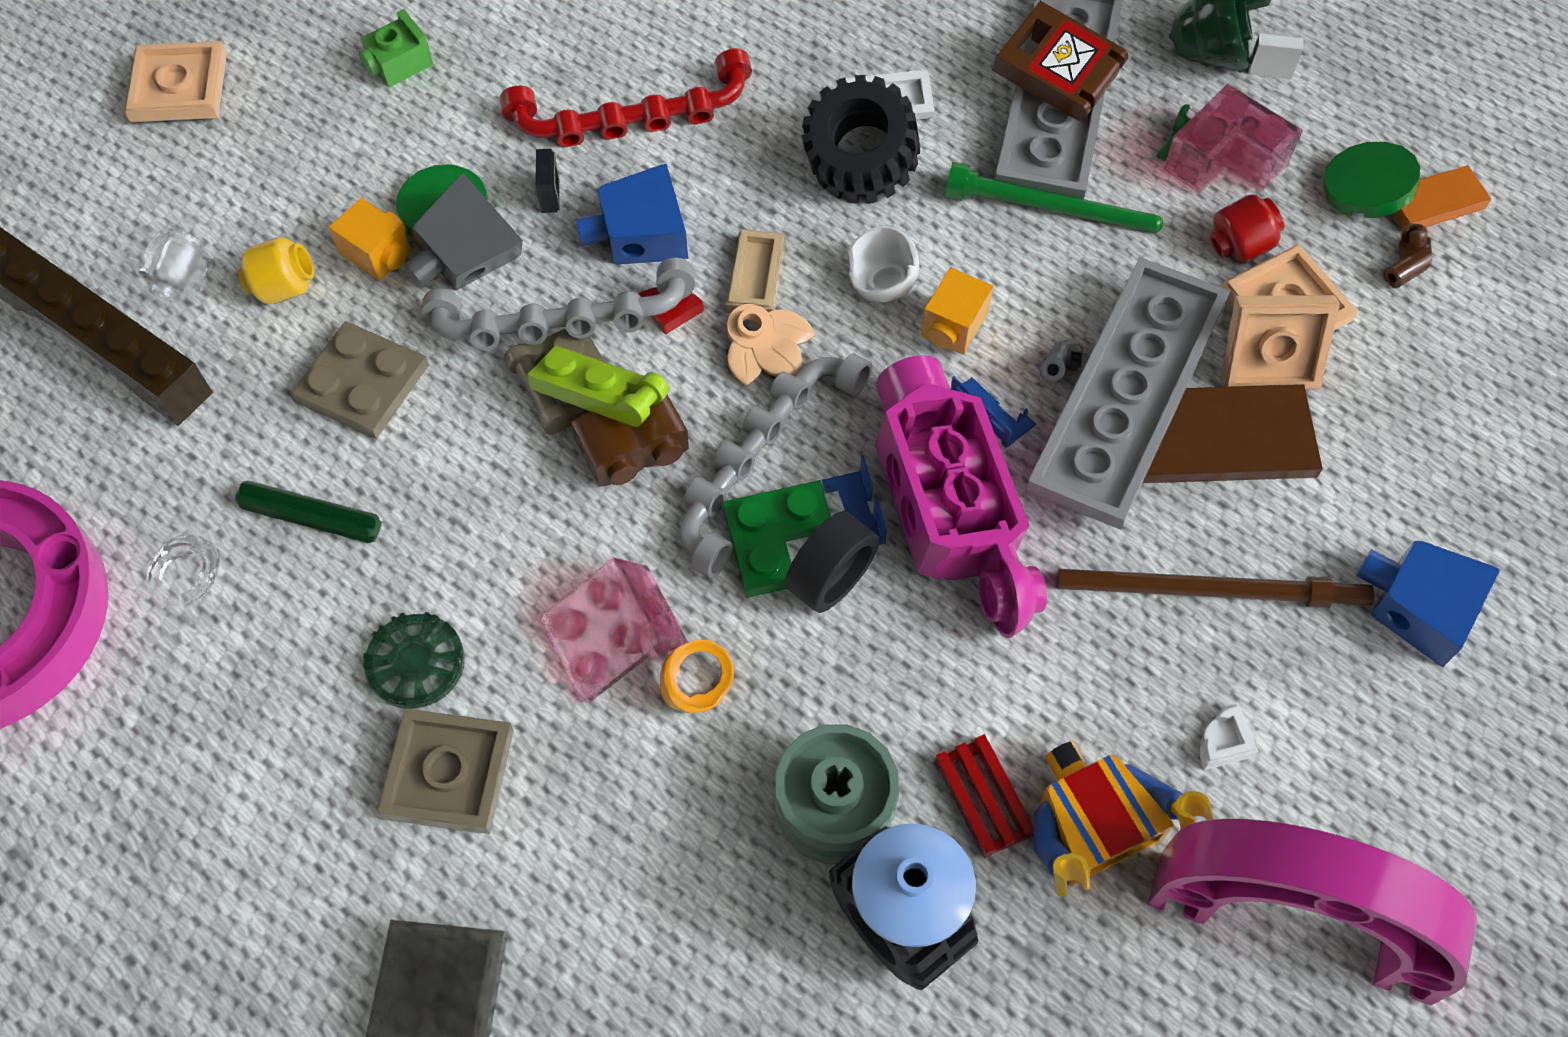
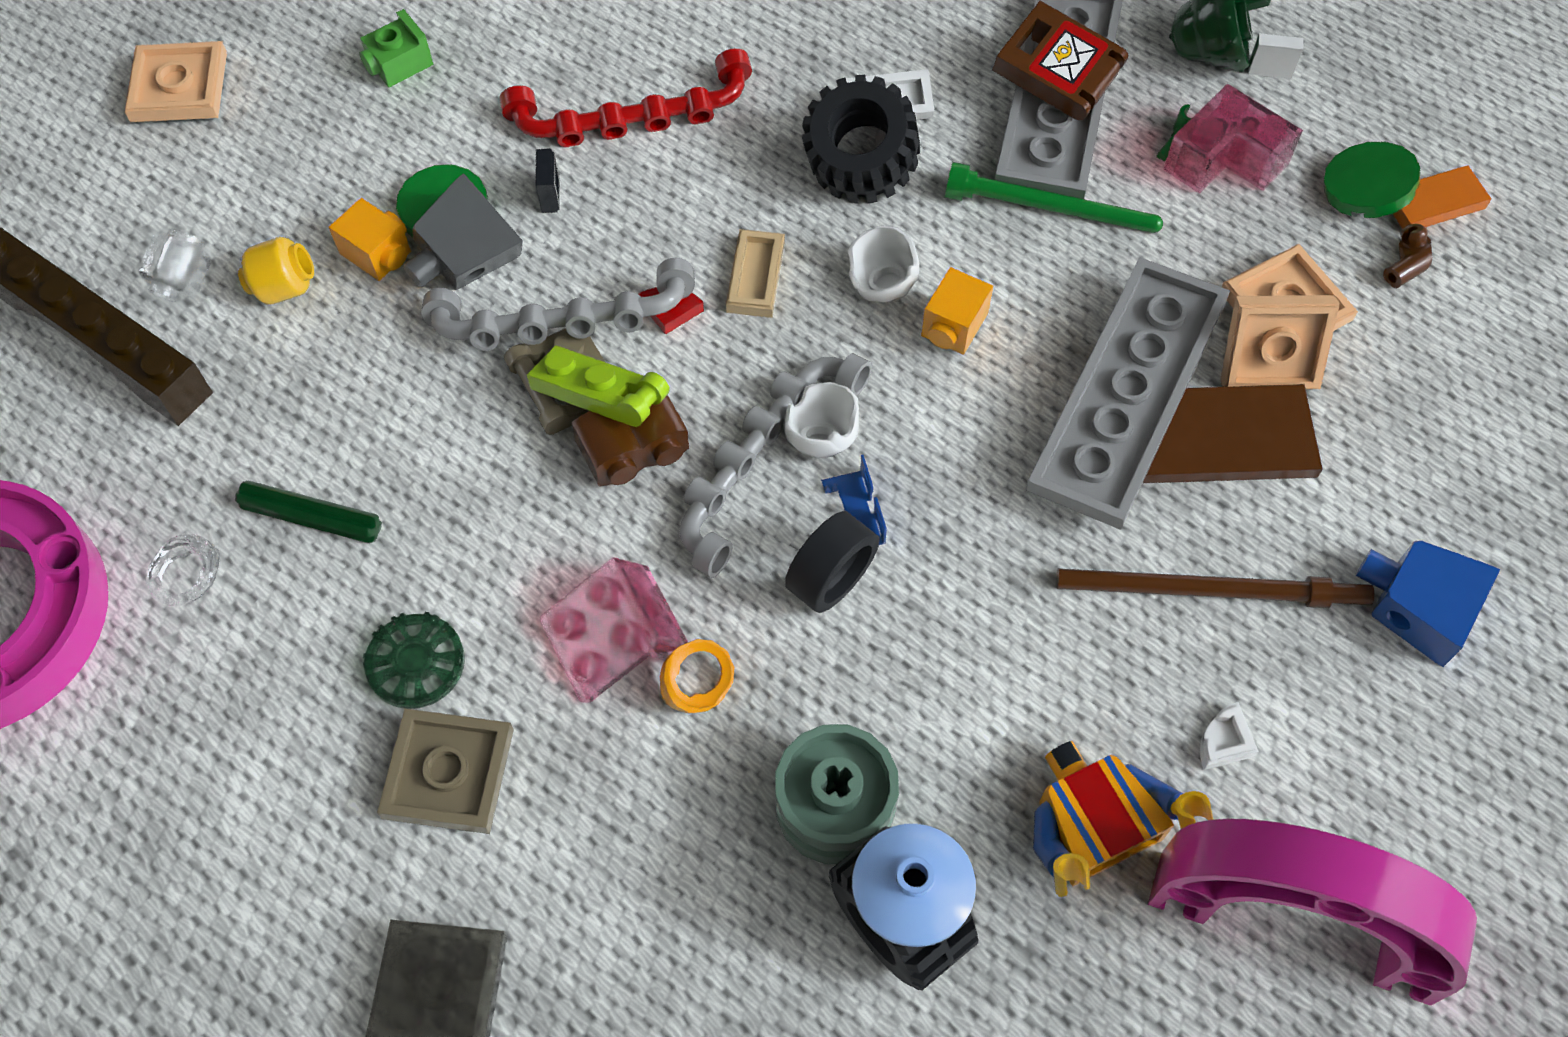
(360, 379): dark tan plate -> none
(638, 219): blue torso -> none
(764, 524): green plate -> none
(769, 348): light nougat plate -> none
(823, 420): none -> white hair
(955, 491): dark pink brick -> none
(965, 753): red tile -> none
(1003, 425): blue piece -> none
(1061, 357): dark grey arm -> none
(1247, 228): red head -> none

